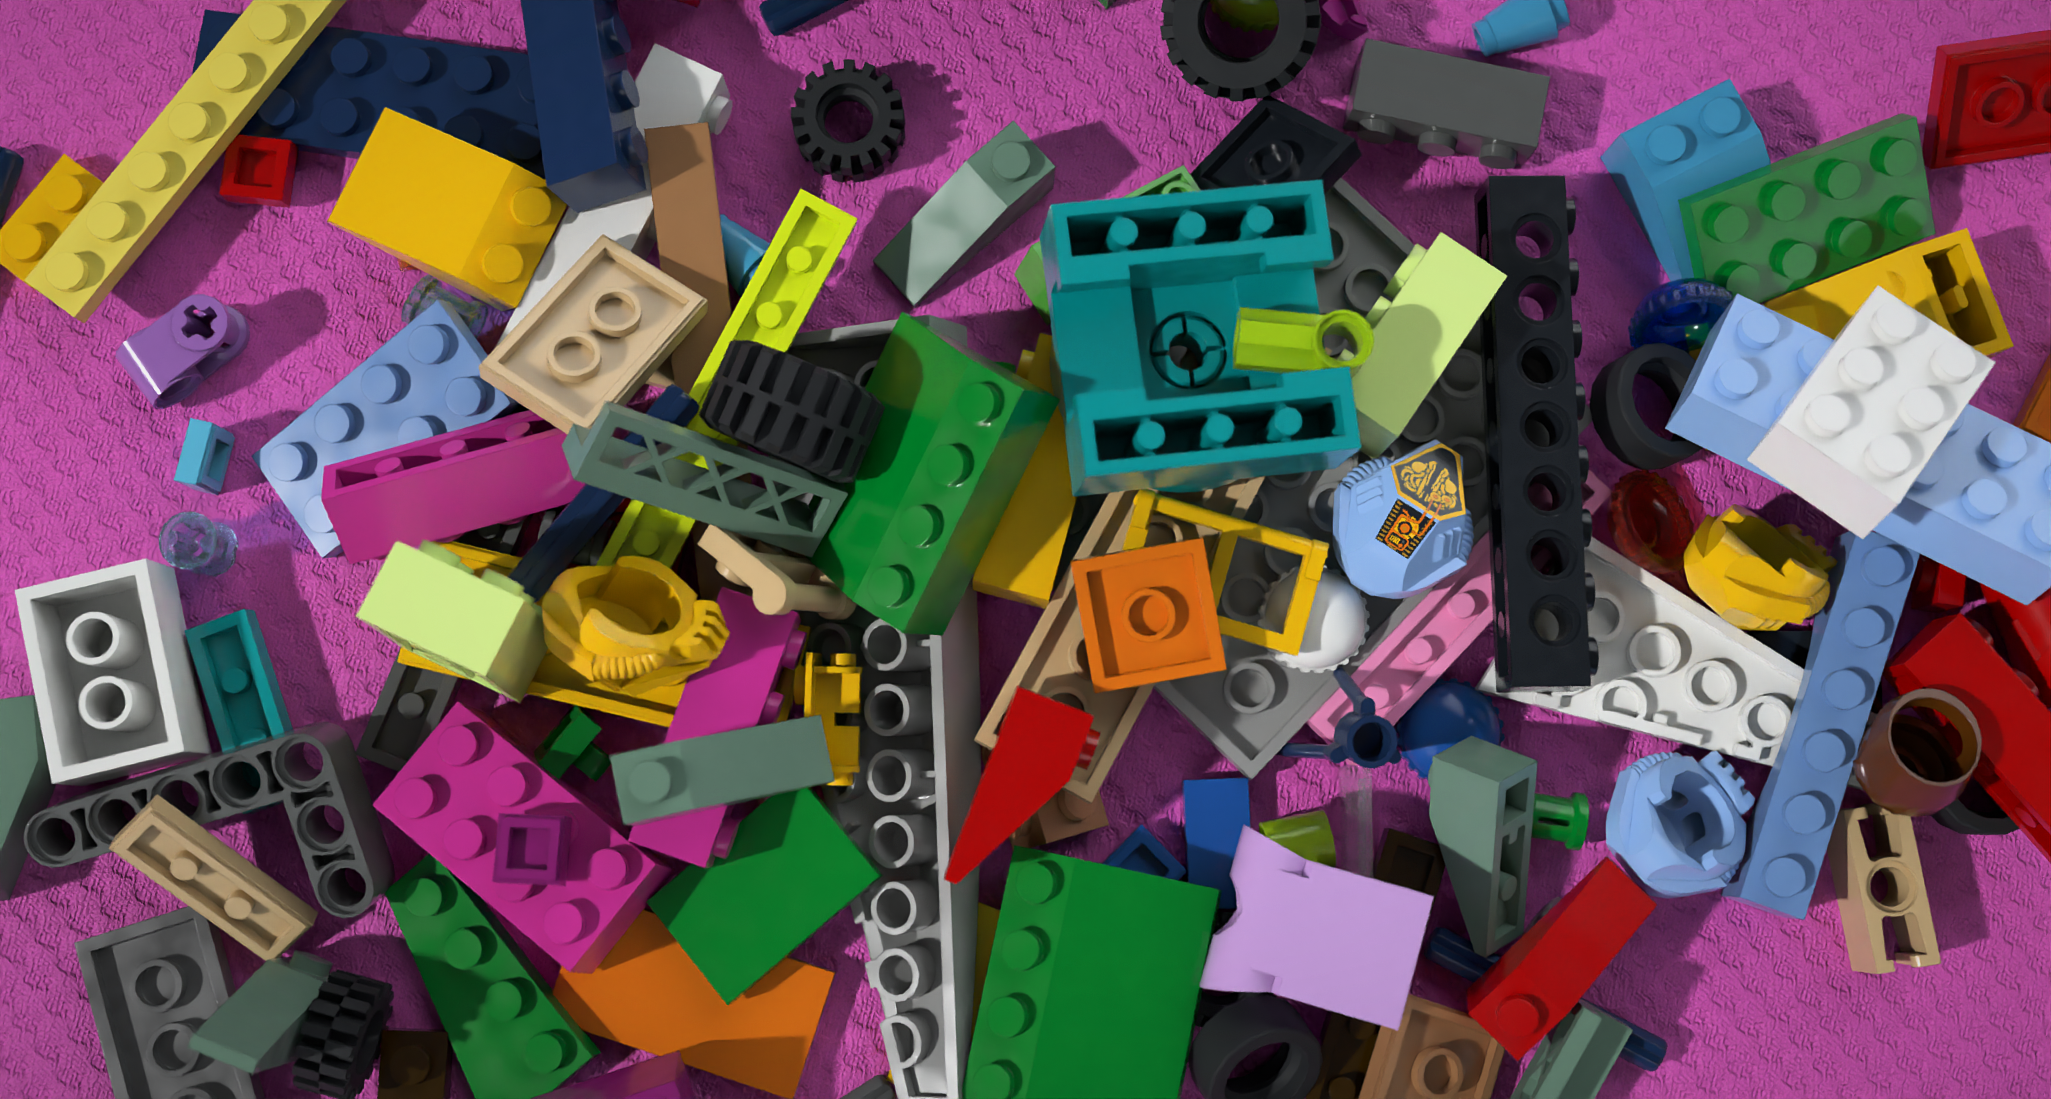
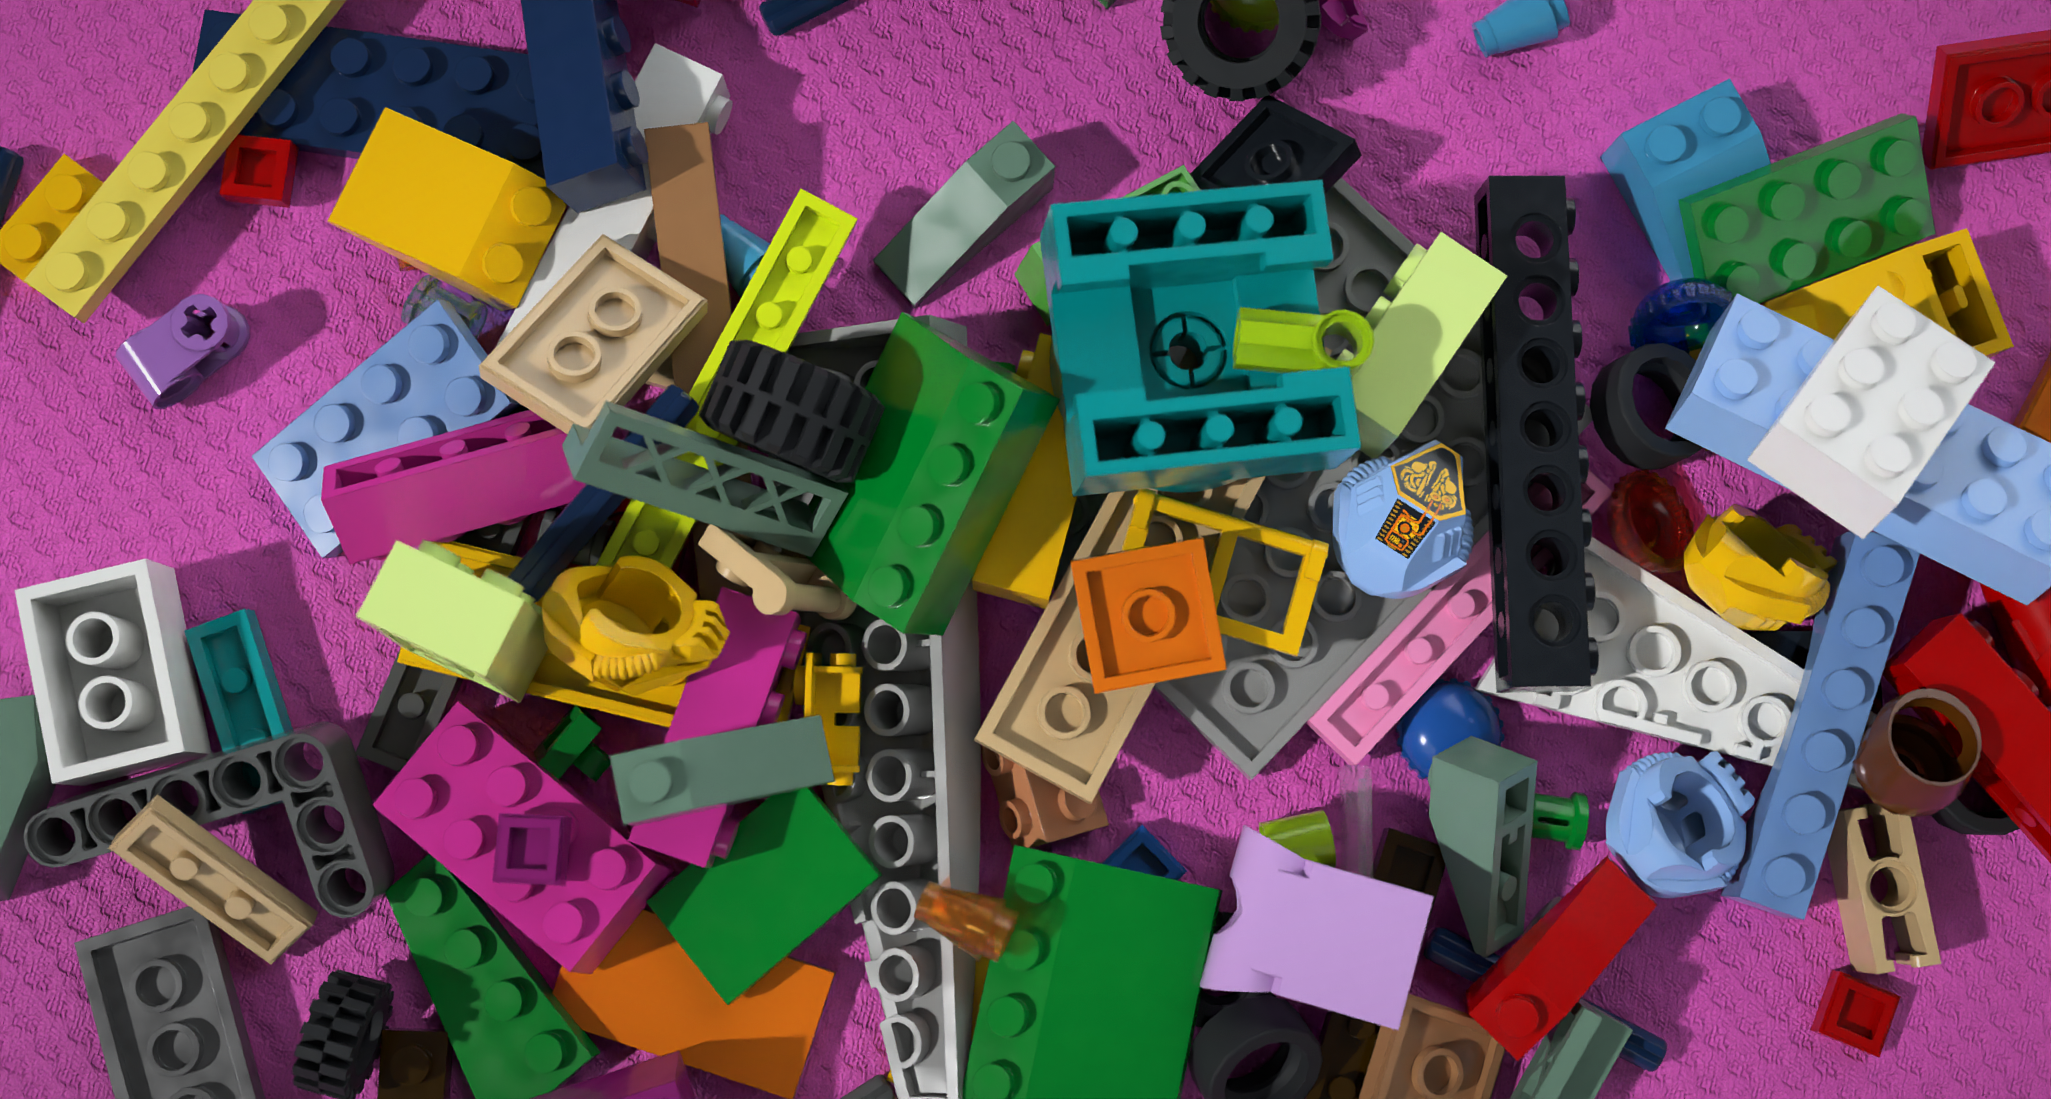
(179, 543): clear light blue bush -> none
(204, 457): medium azure tile -> none
(265, 1015): sand green slope -> none
(840, 86): black tyre -> none
(969, 920): none -> clear orange cone
(1026, 767): red slope -> none
(1212, 828): blue tile -> none
(1333, 626): white hat -> none
(1357, 736): dark blue plant -> none
(1445, 104): dark grey brick -> none
(1855, 1013): none -> red tile
(1936, 587): red plate -> none

